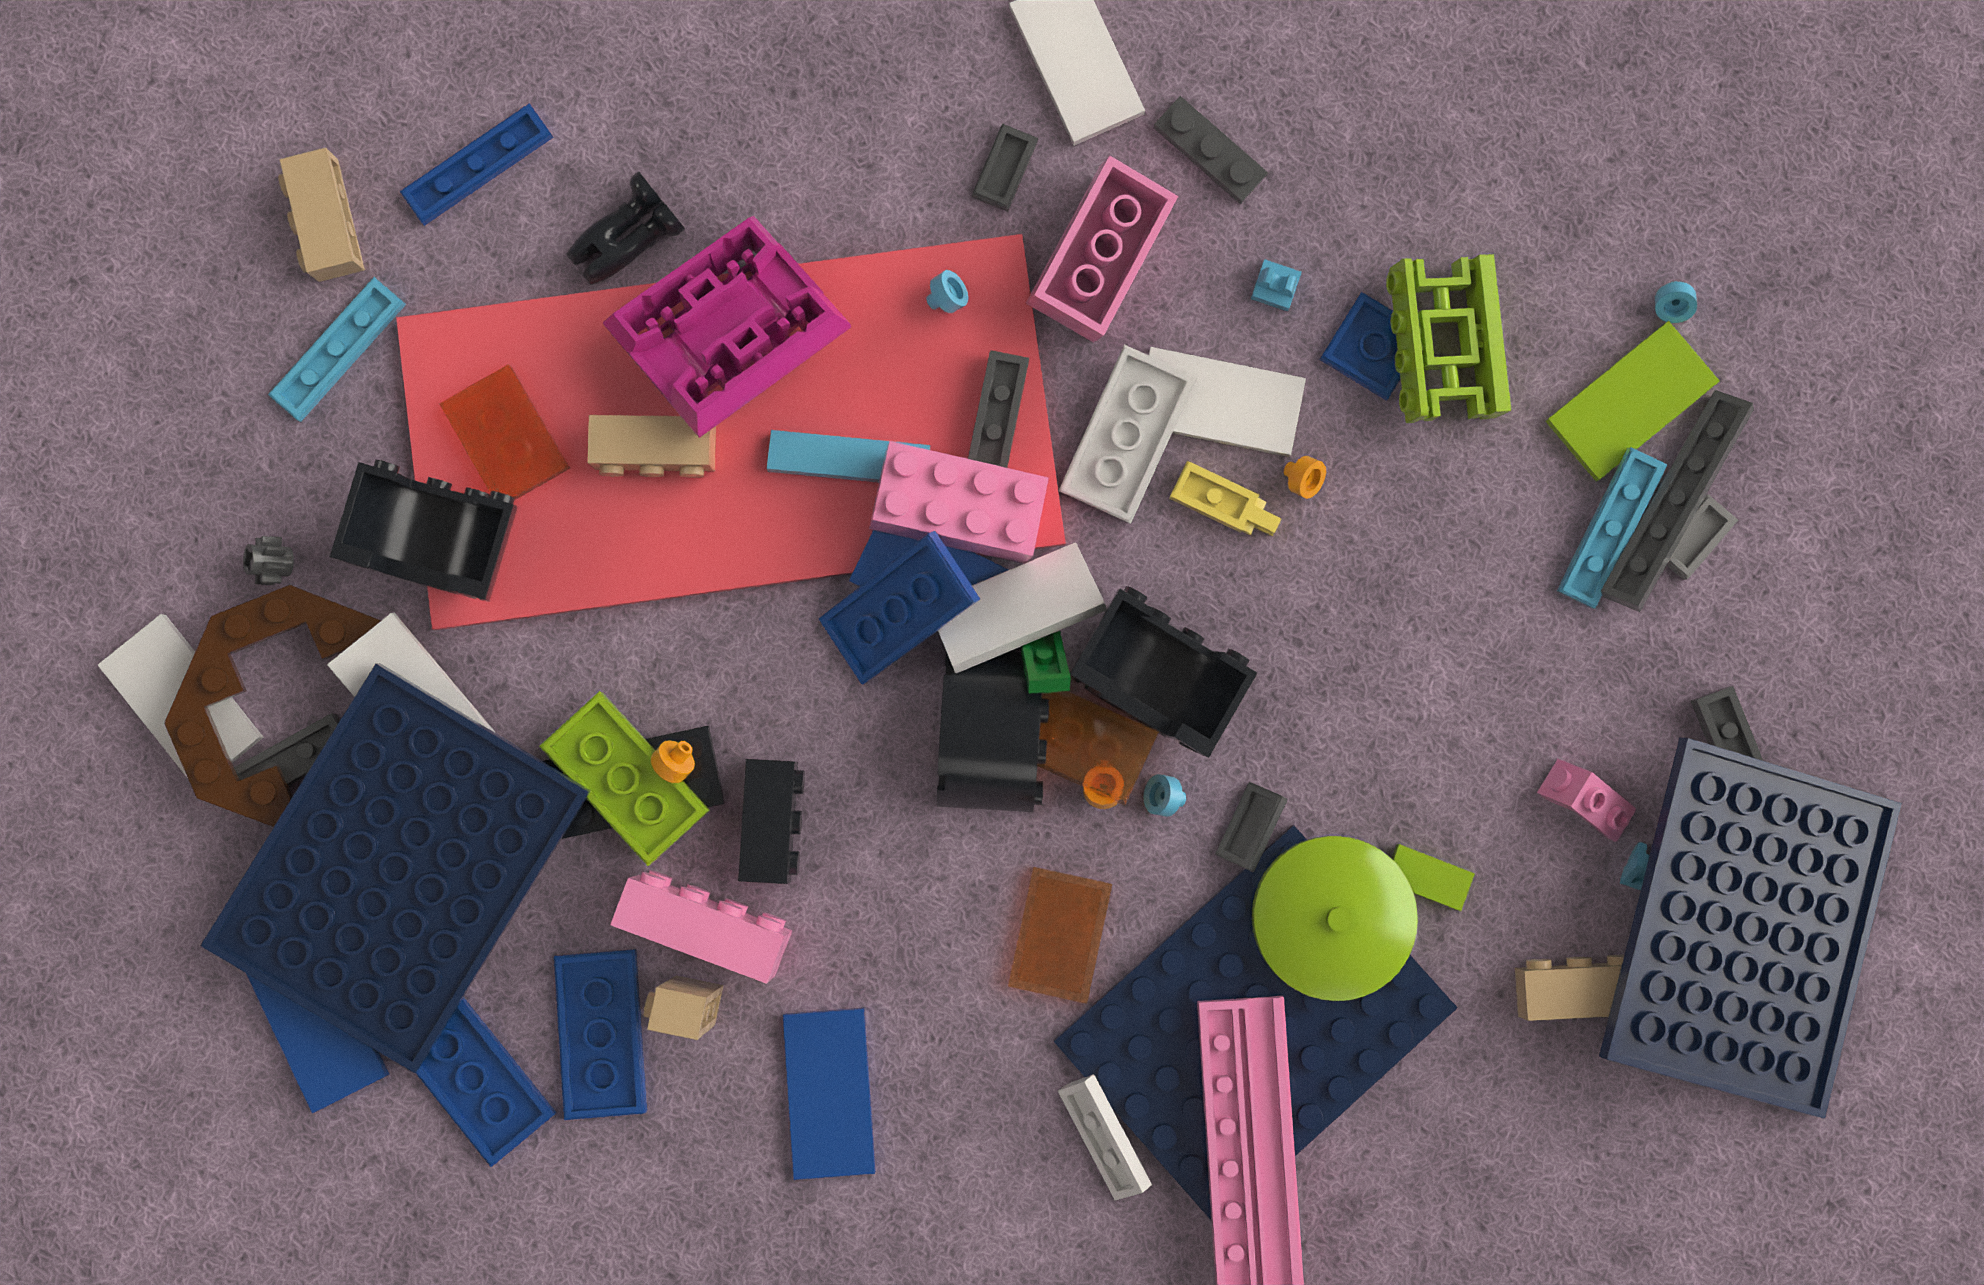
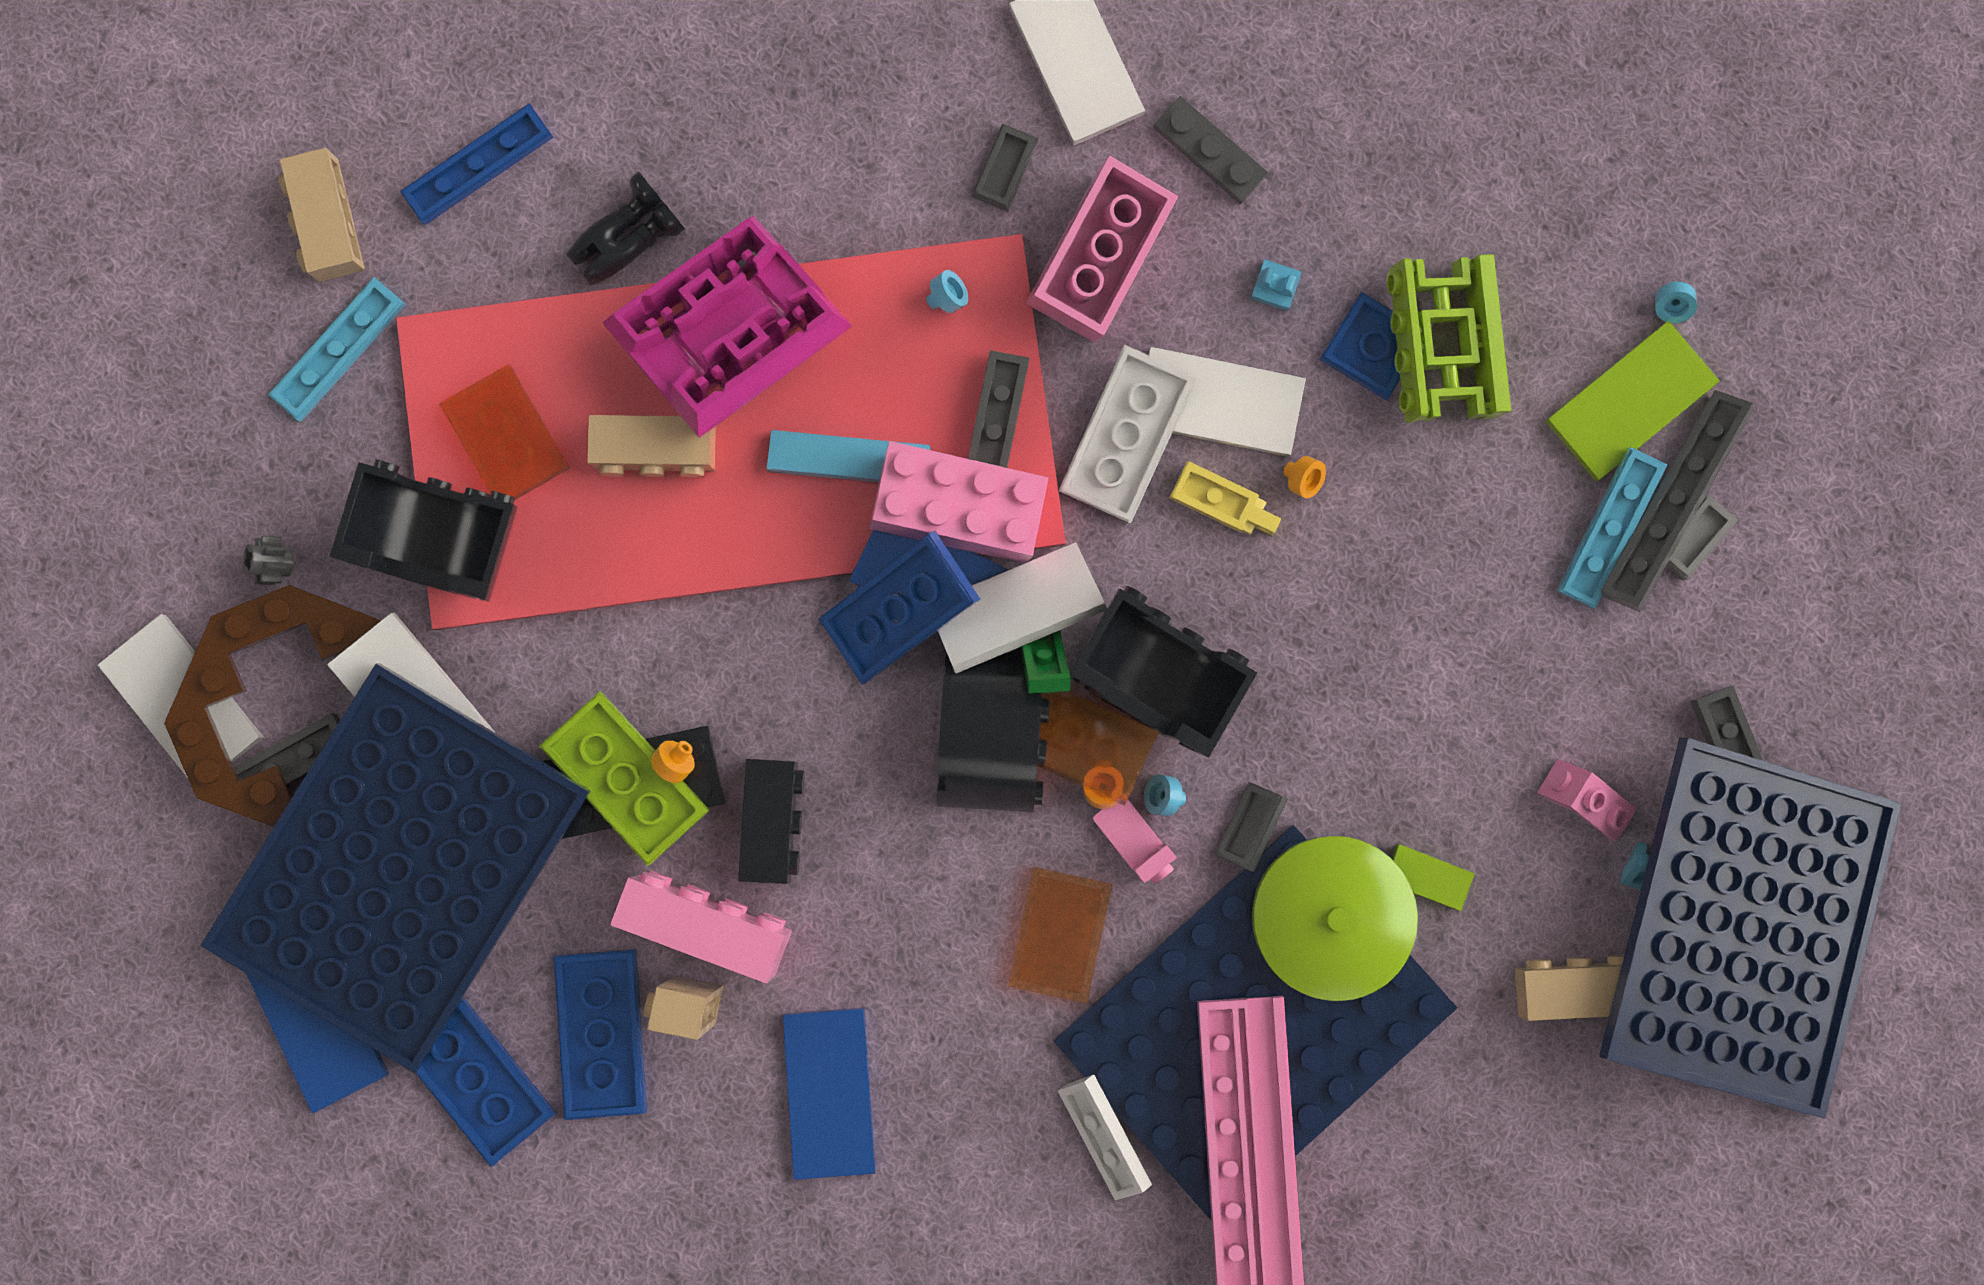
(1135, 842): none -> bright pink bracket

